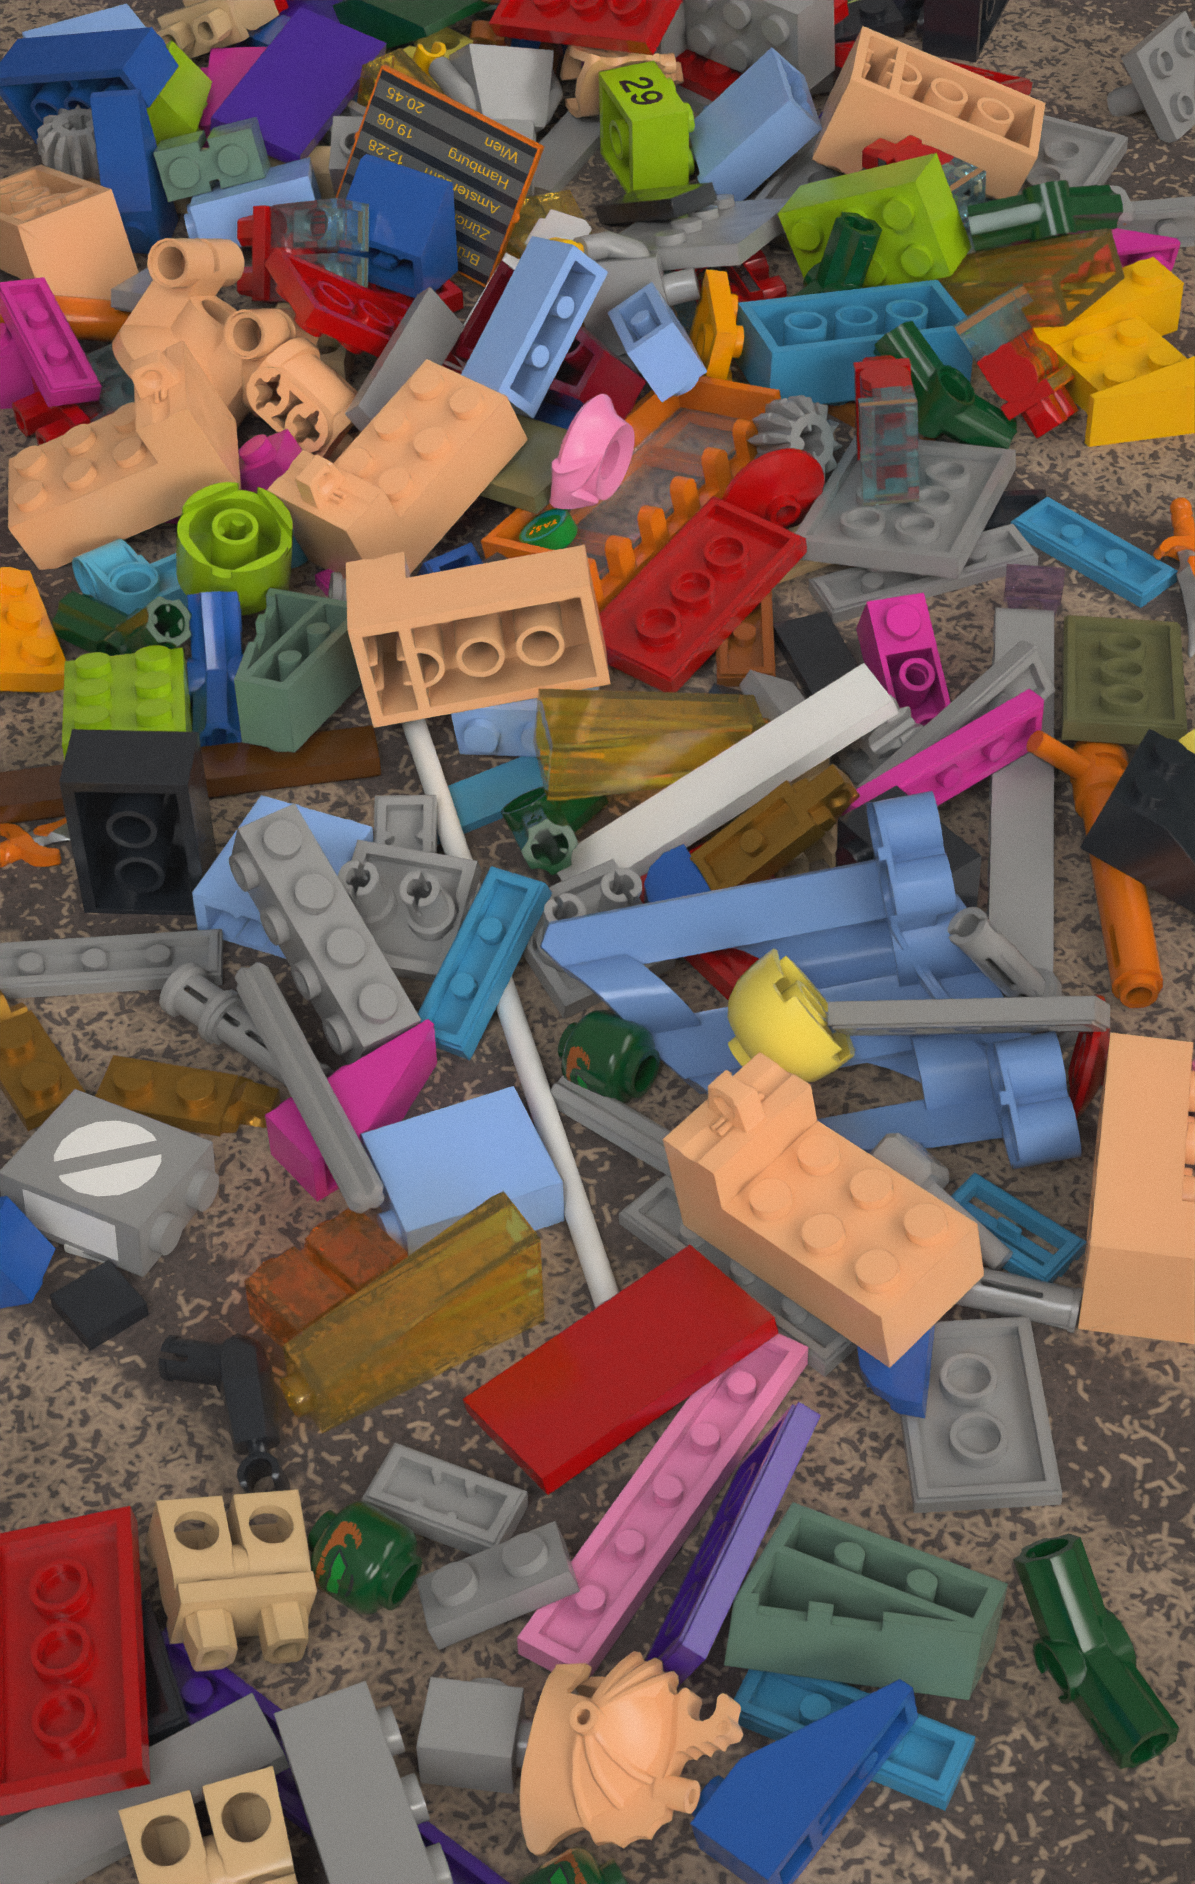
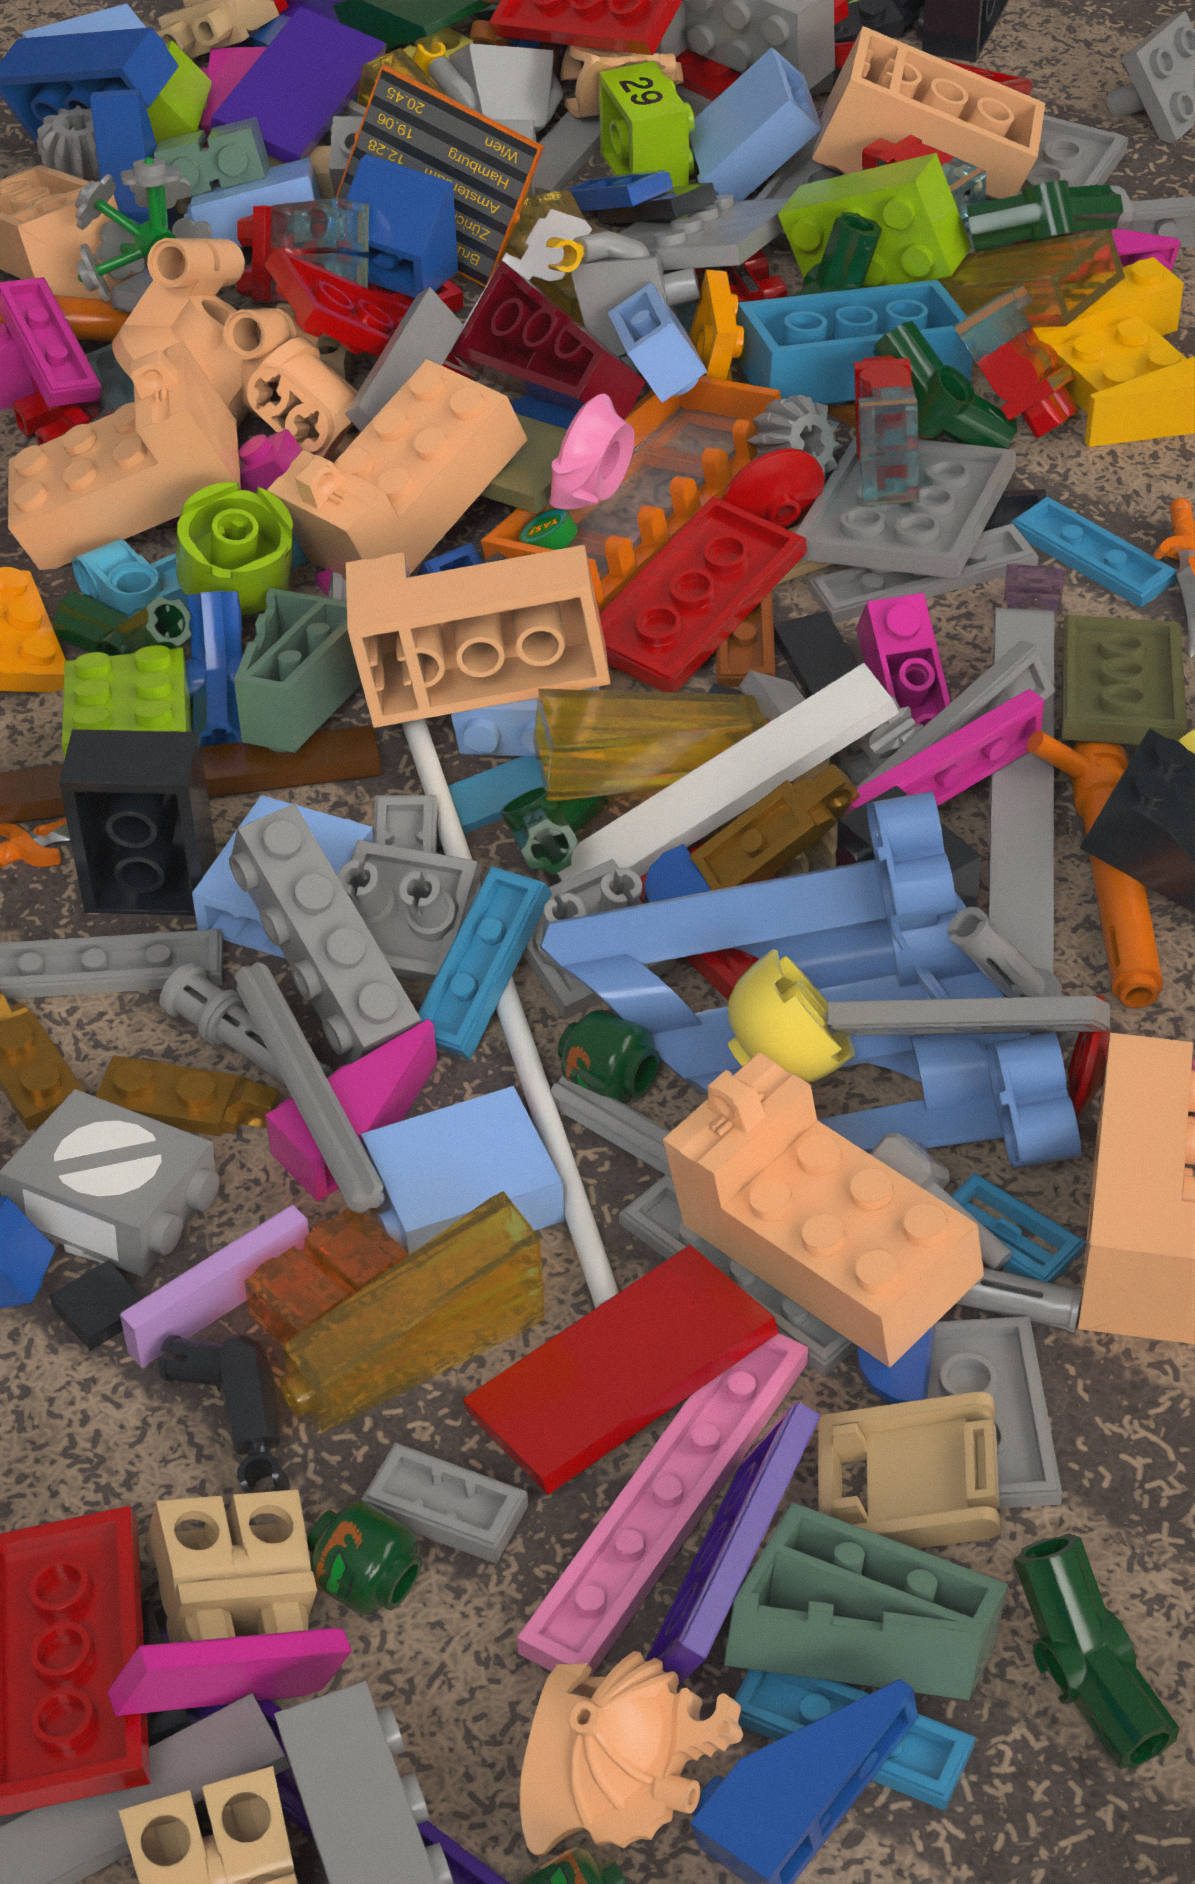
(122, 239): none -> light grey plant
(209, 1287): none -> lavender tile
(227, 1670): none -> dark pink tile
(473, 1734): light grey brick -> none
(497, 1585): light grey plate -> none
(535, 322): light blue brick -> none
(620, 190): none -> blue tile
(926, 1469): none -> tan container

